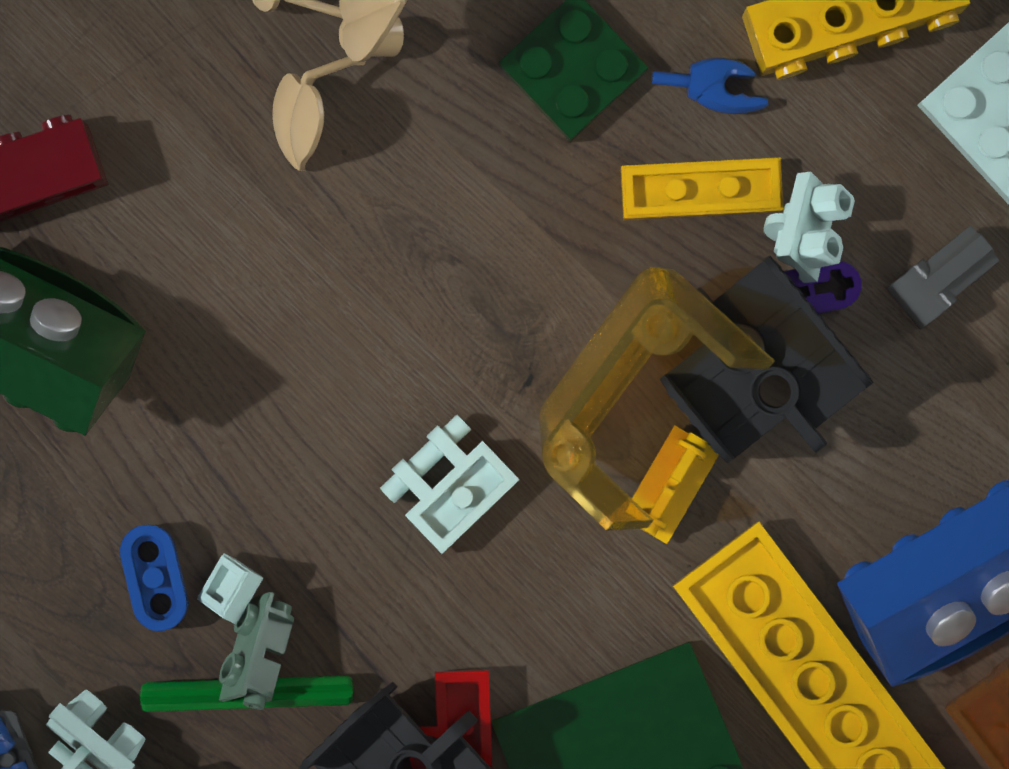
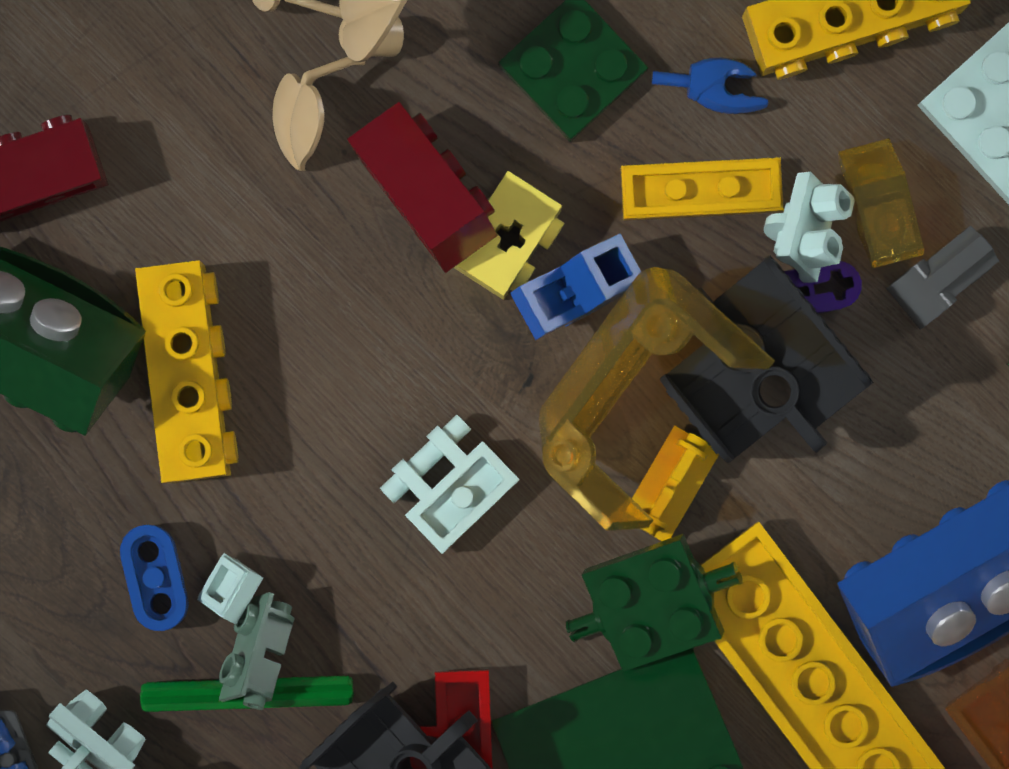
(184, 371): none -> yellow brick
(425, 185): none -> dark red brick
(530, 211): none -> light yellow brick
(577, 287): none -> blue brick
(653, 602): none -> dark green plate
(882, 203): none -> clear yellow slope

